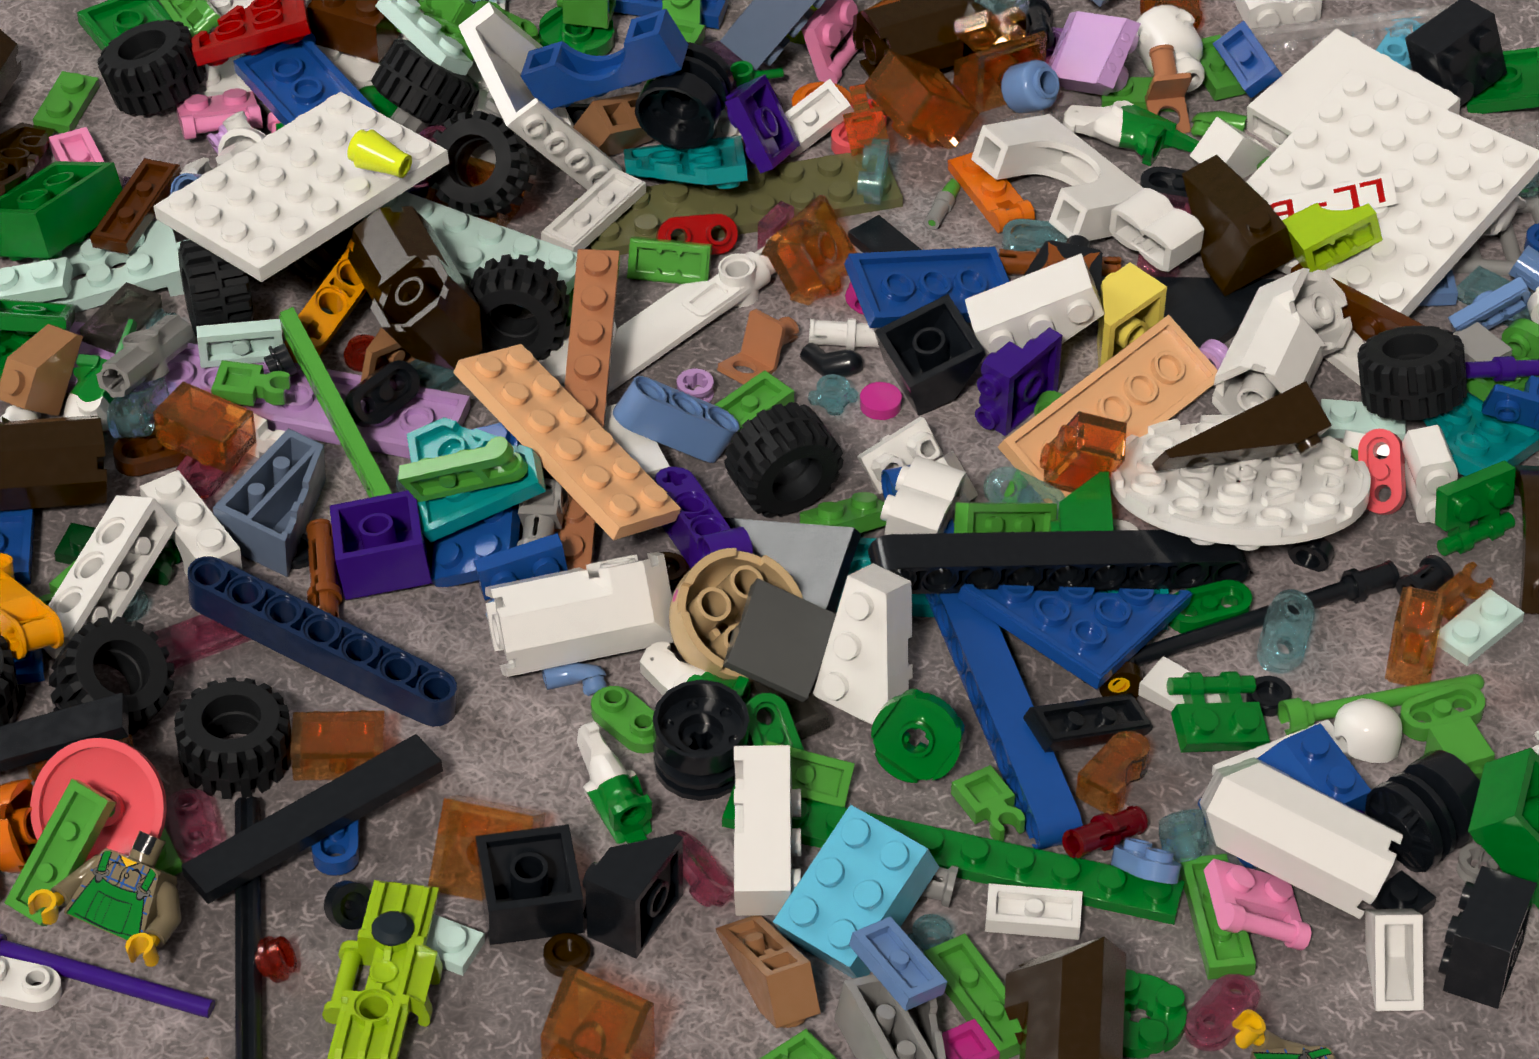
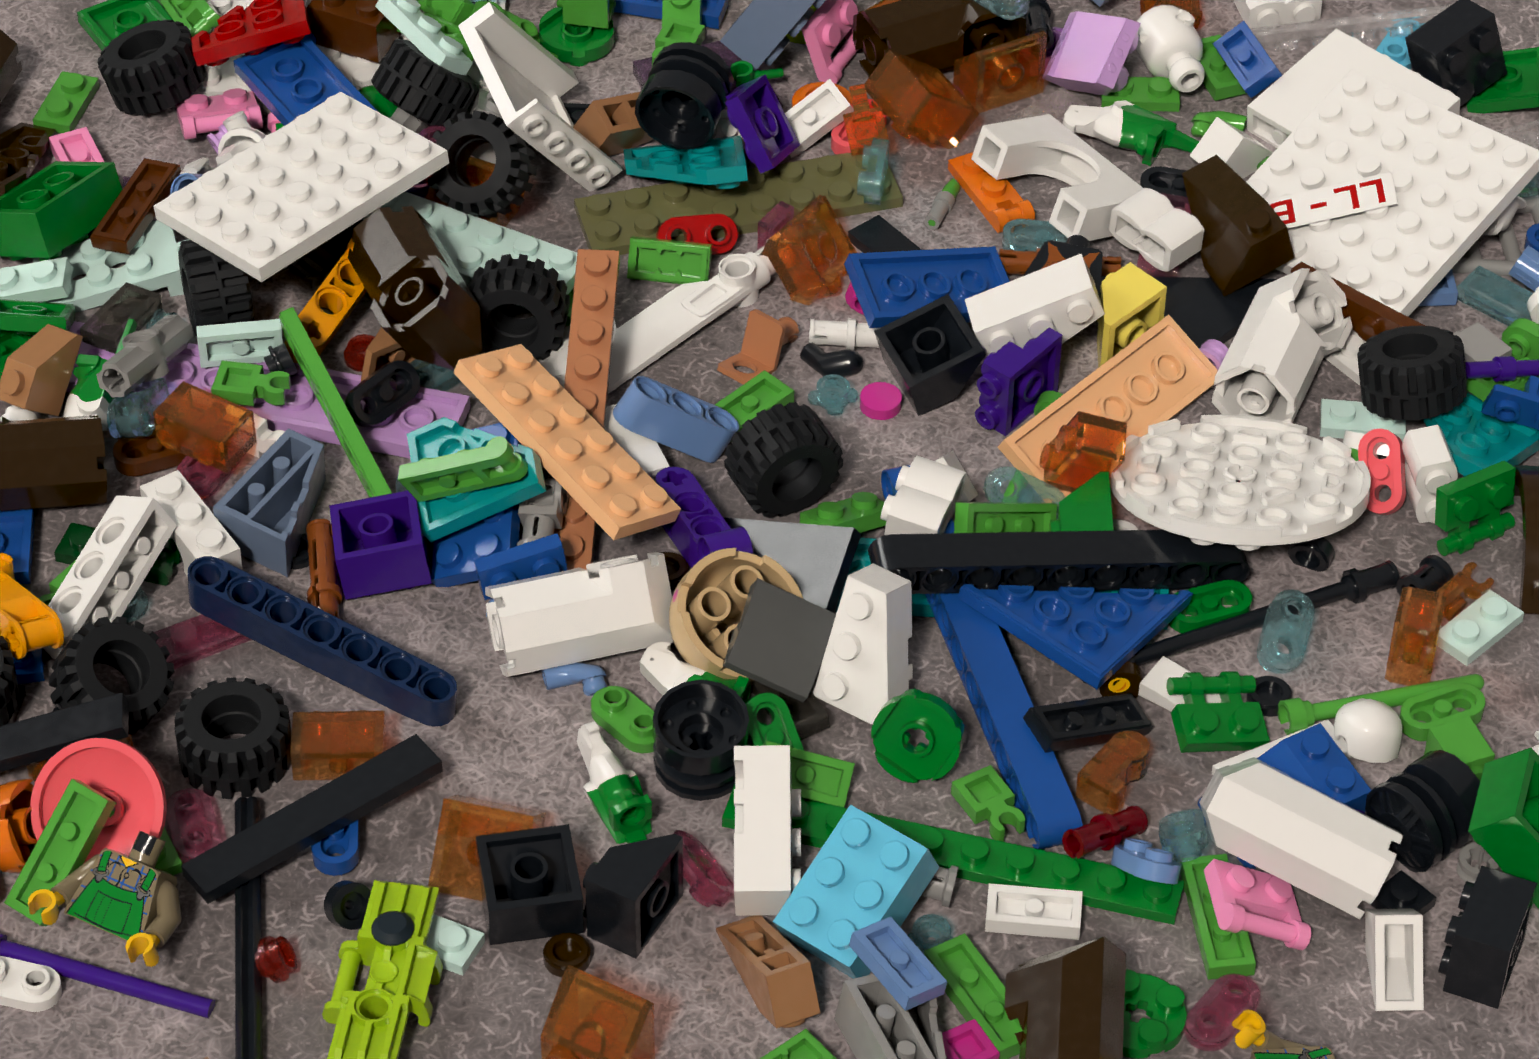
(377, 154): neon yellow cone -> none
(564, 75): blue arch -> none
(594, 210): white tile -> none
(694, 377): lavender bush -> none
(899, 450): white hips -> none
(986, 29): clear orange plate -> none
(1030, 86): medium blue head -> none
(1167, 86): nougat bracket -> none
(1264, 431): dark brown wedge -> none
(1331, 236): lime arch -> none
(1493, 306): medium blue plate -> none

